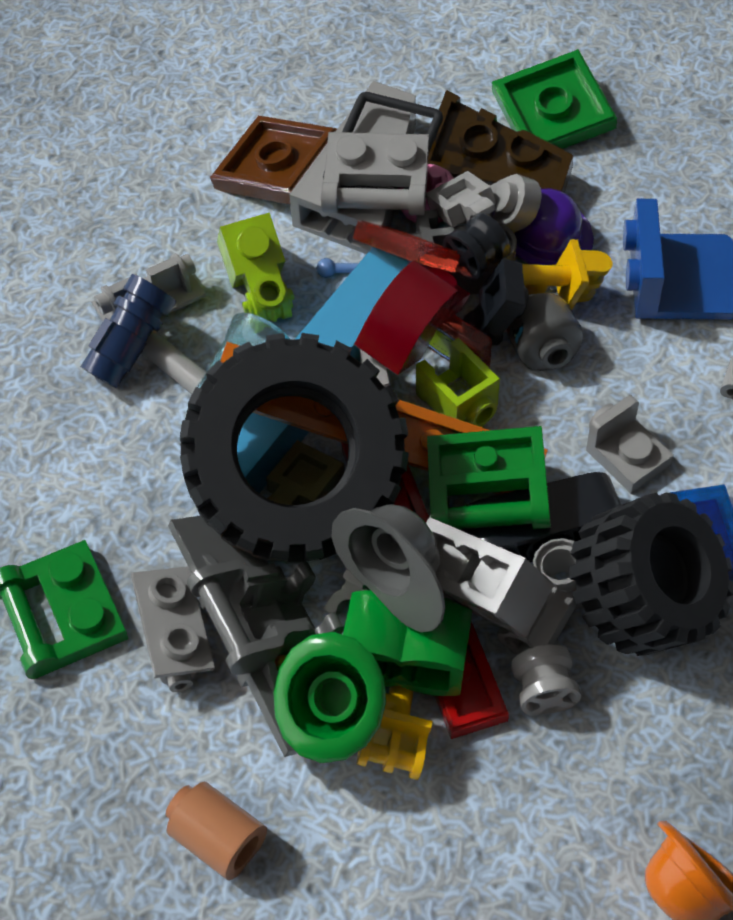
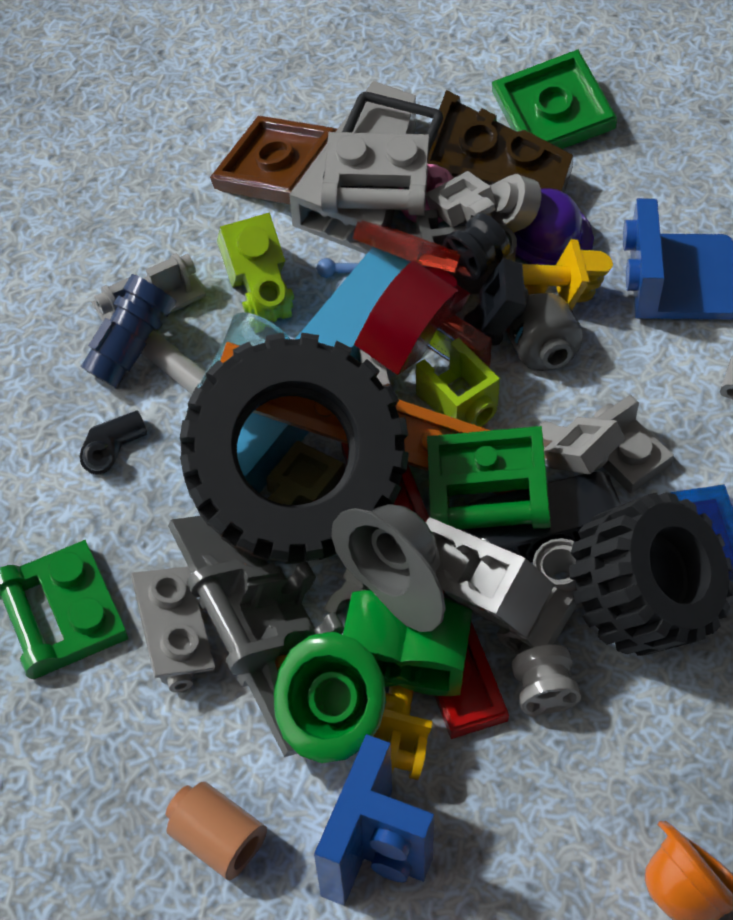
(106, 440): none -> black arm
(372, 828): none -> blue bracket
(581, 445): none -> light grey plate

